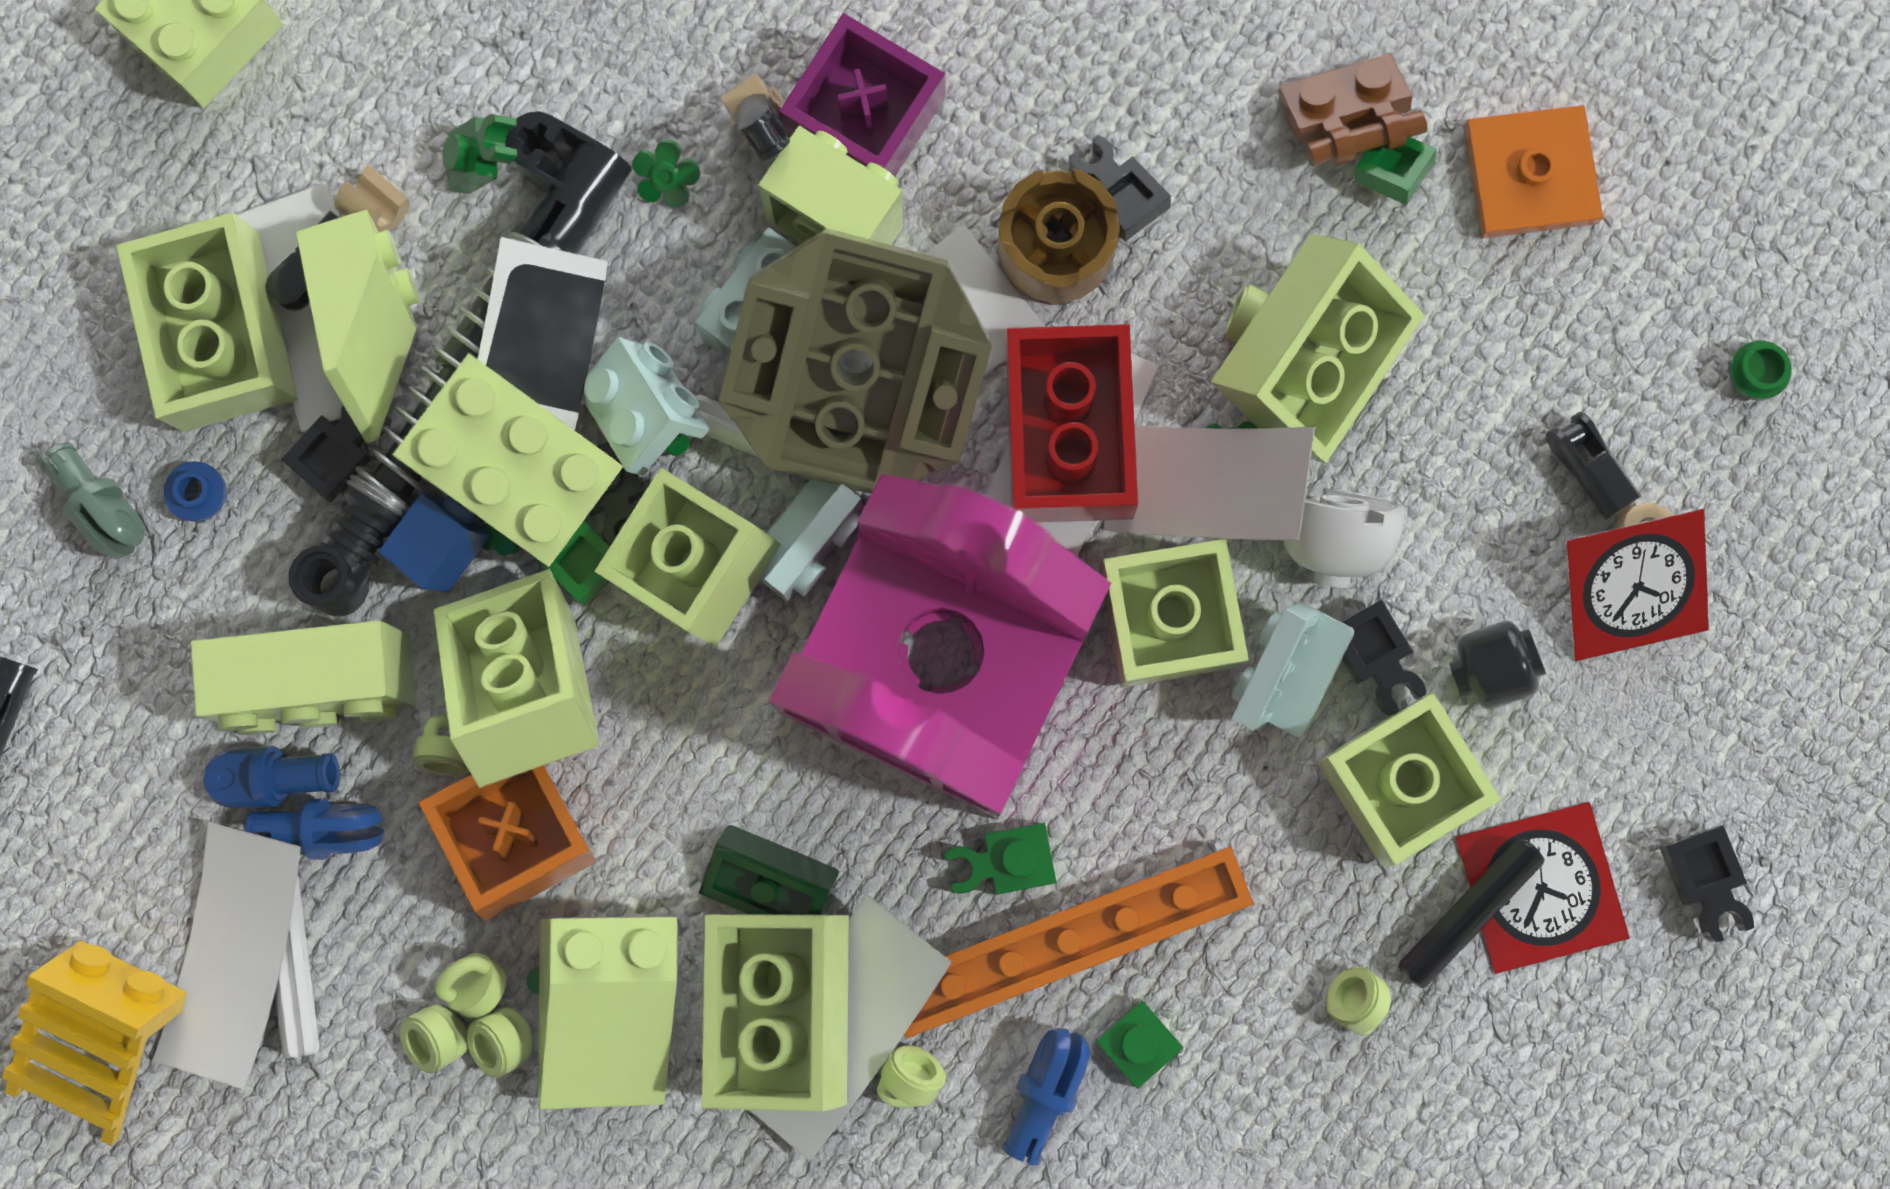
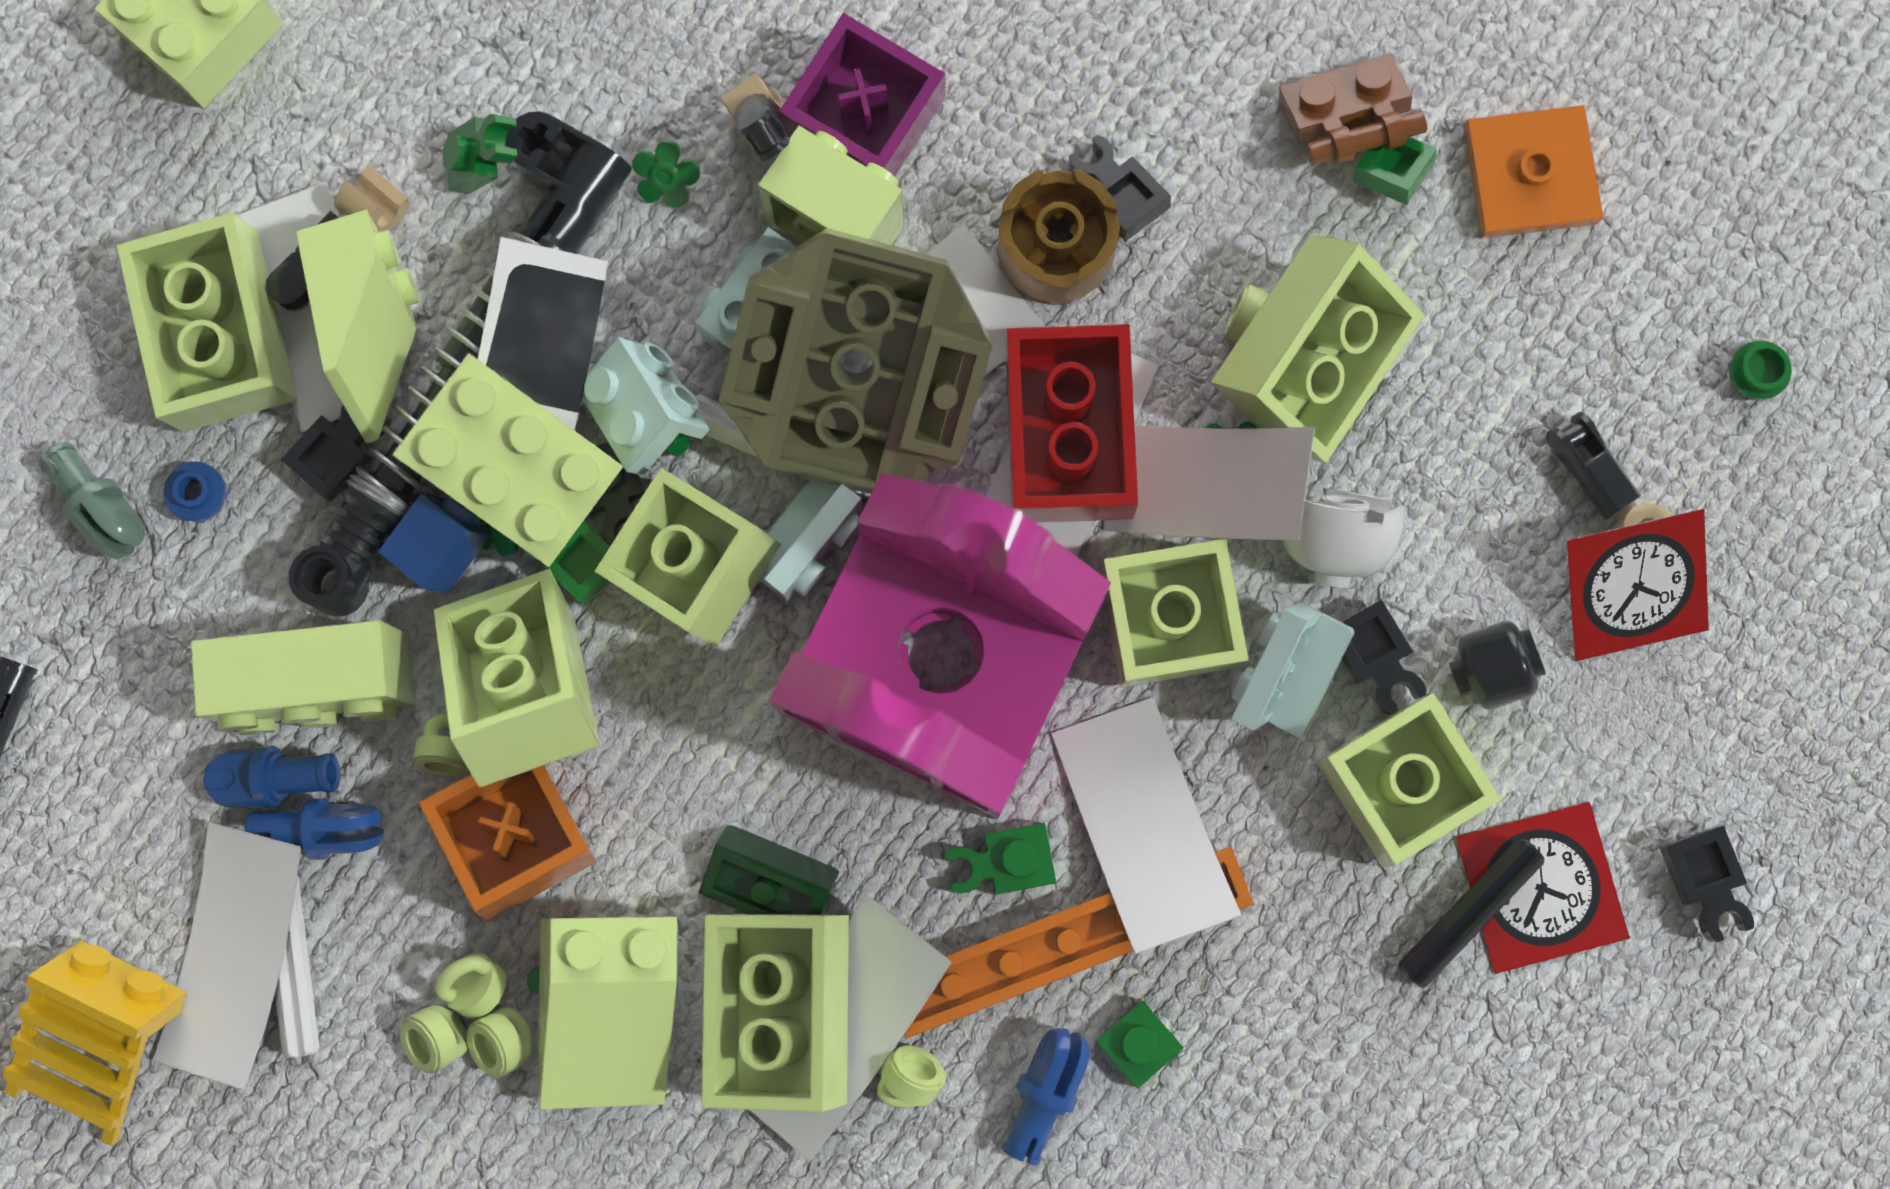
(1144, 825): none -> white sticker
(1358, 1000): yellowish green tile -> none

